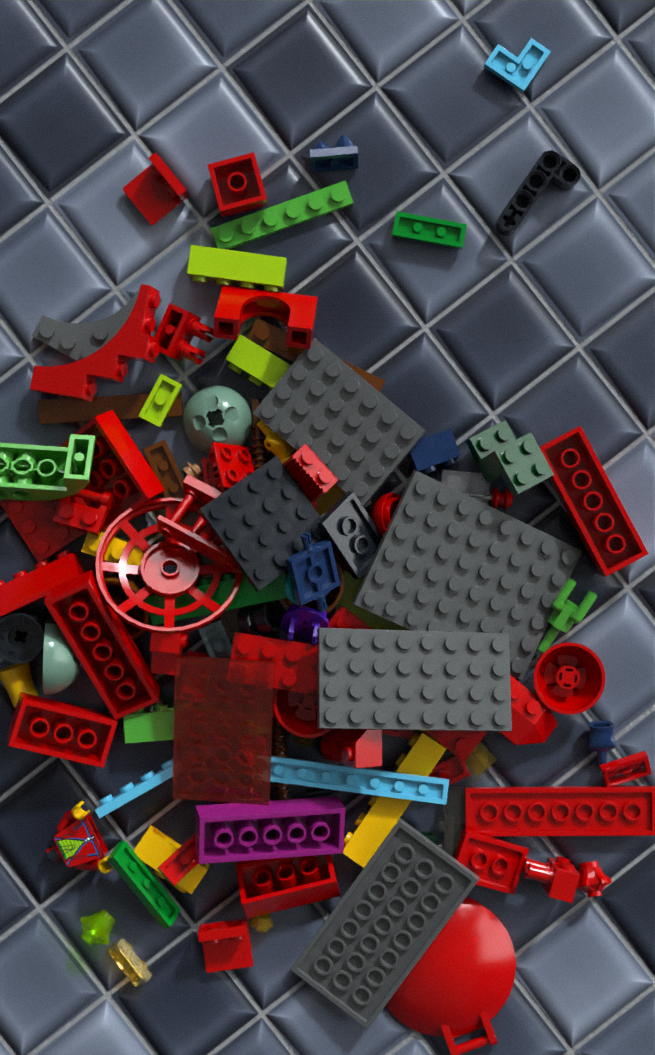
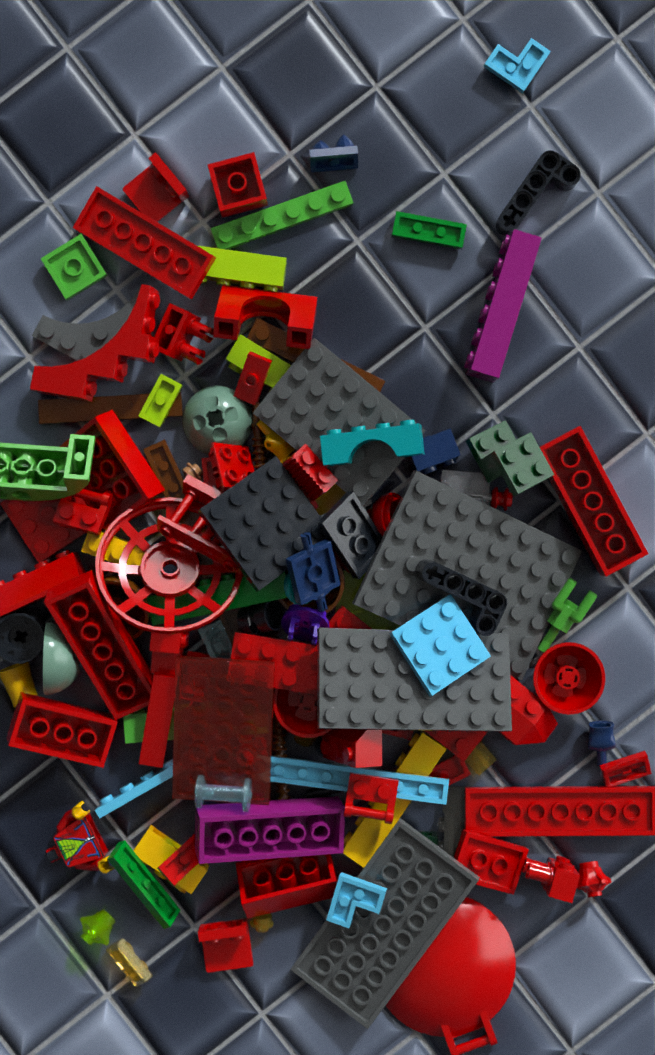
(74, 267): none -> bright green plate
(144, 242): none -> red plate
(158, 720): none -> red tile
(223, 793): none -> clear light blue hose
(252, 378): none -> red plate
(341, 447): none -> teal arch
(352, 893): none -> medium azure plate
(371, 789): none -> red plate
(440, 645): none -> medium azure plate
(460, 589): none -> black beam
(503, 307): none -> magenta brick

